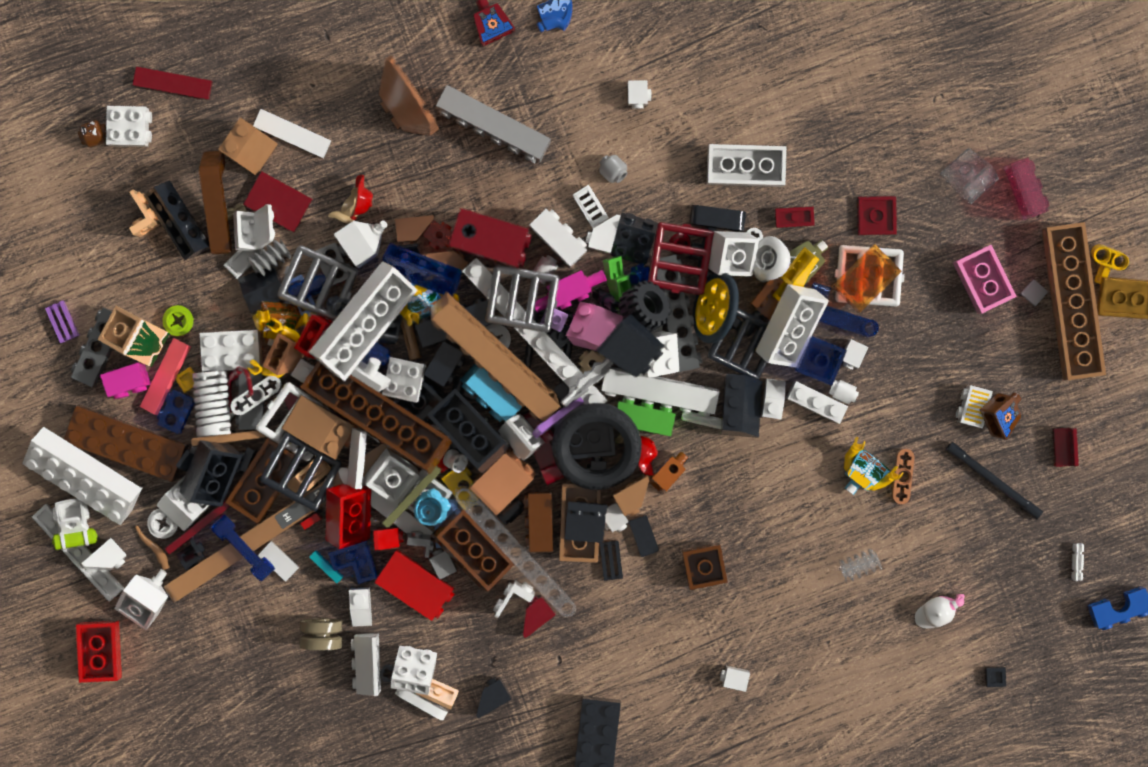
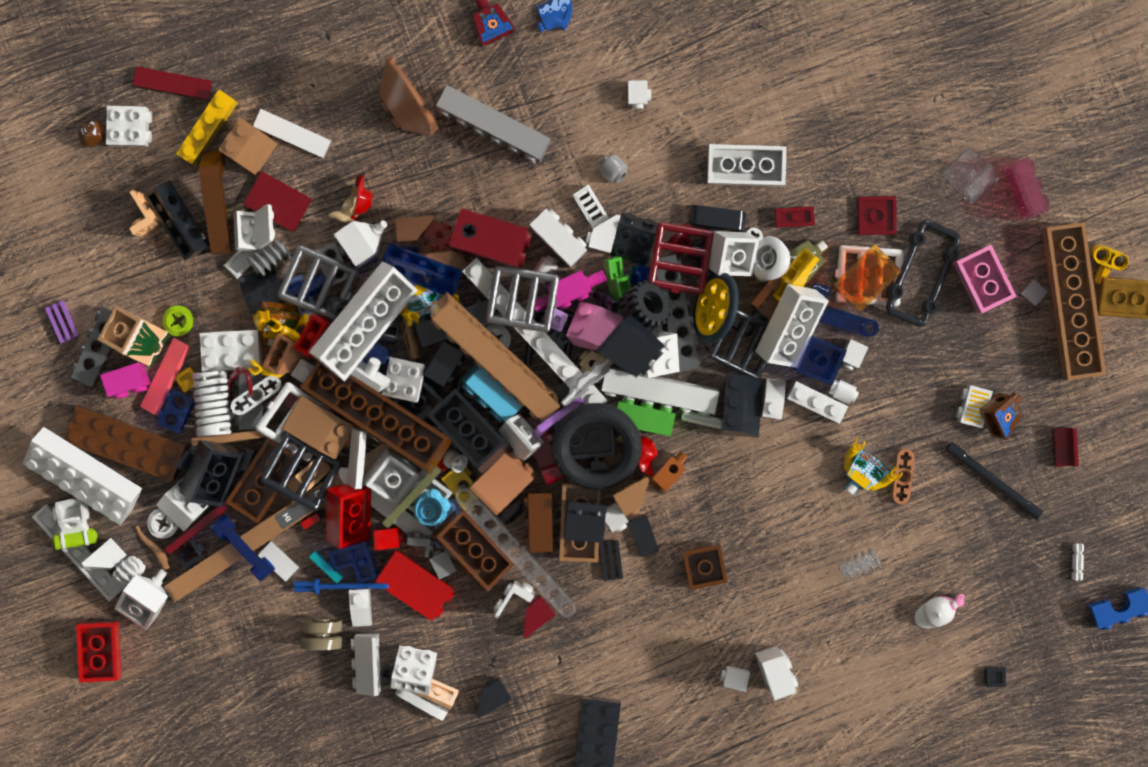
(127, 570): none -> white gear
(207, 127): none -> yellow brick
(315, 586): none -> blue piece
(776, 673): none -> white brick
(896, 291): none -> black bar

